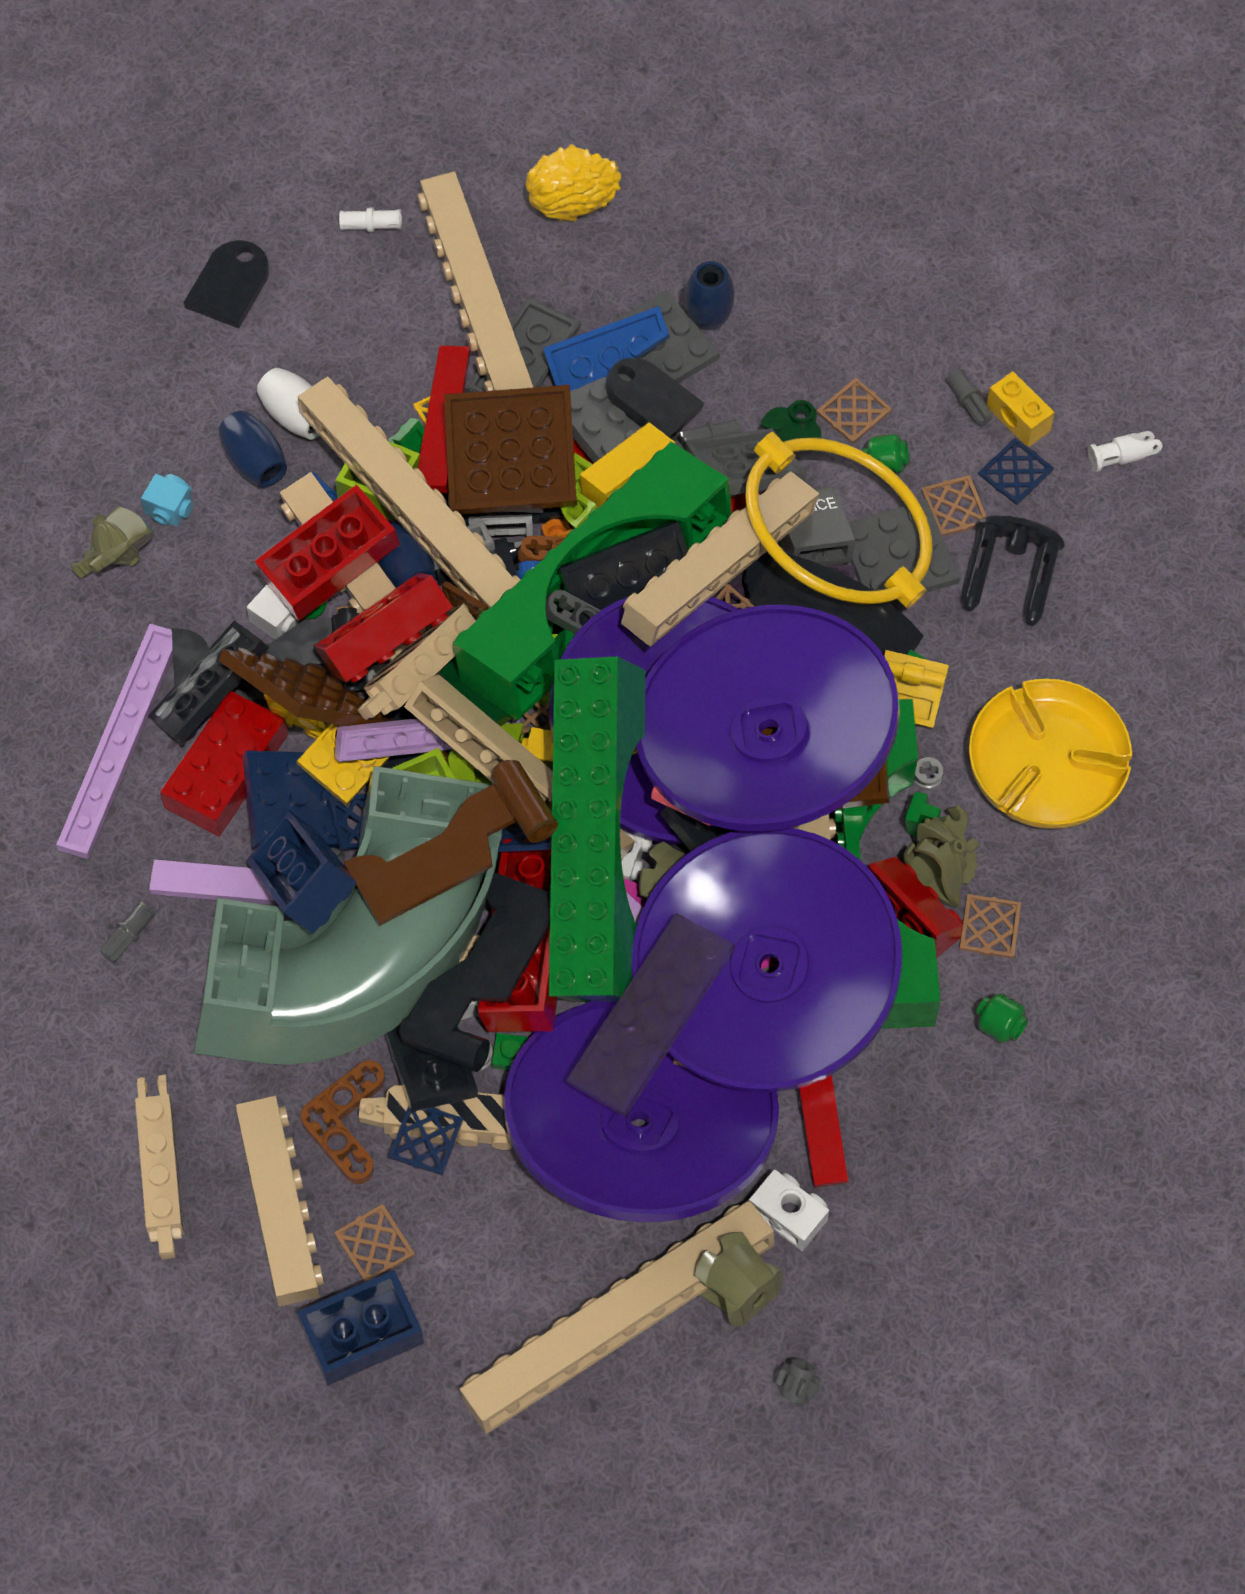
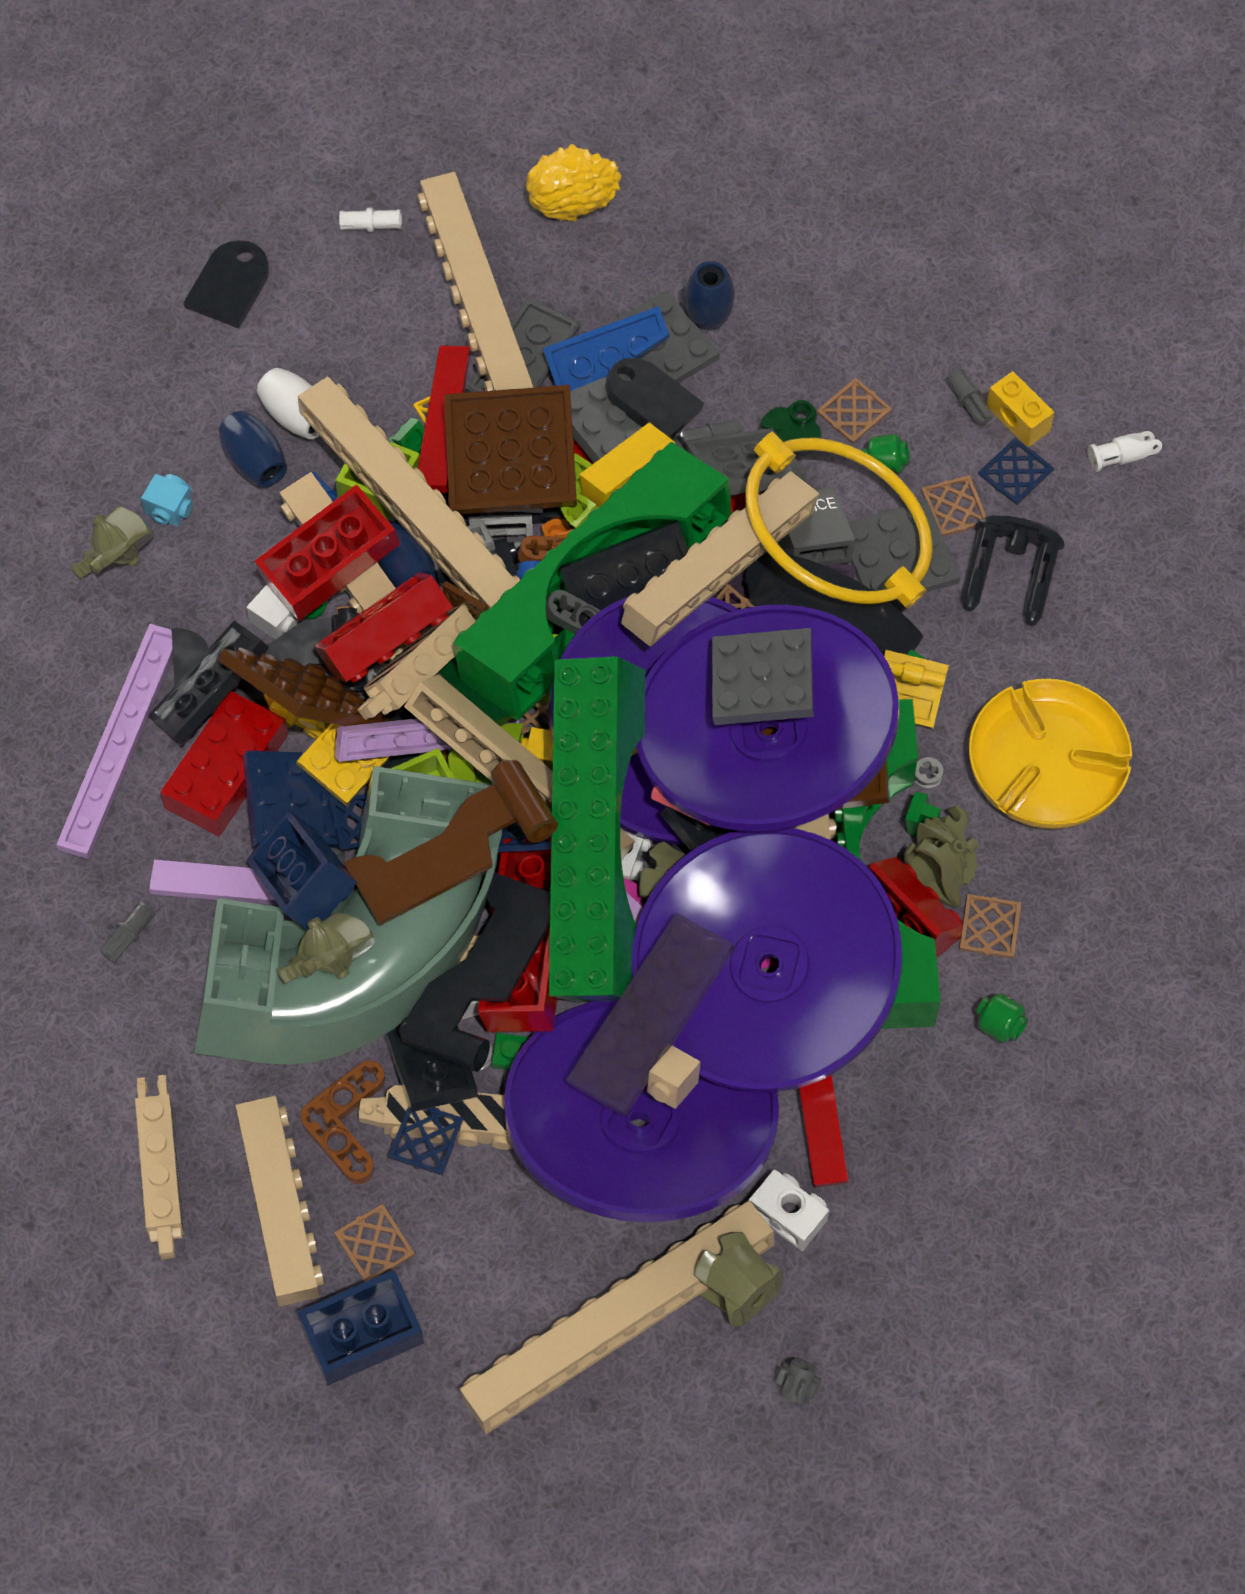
(329, 947): none -> olive helmet
(673, 1077): none -> tan brick
(763, 676): none -> dark grey plate

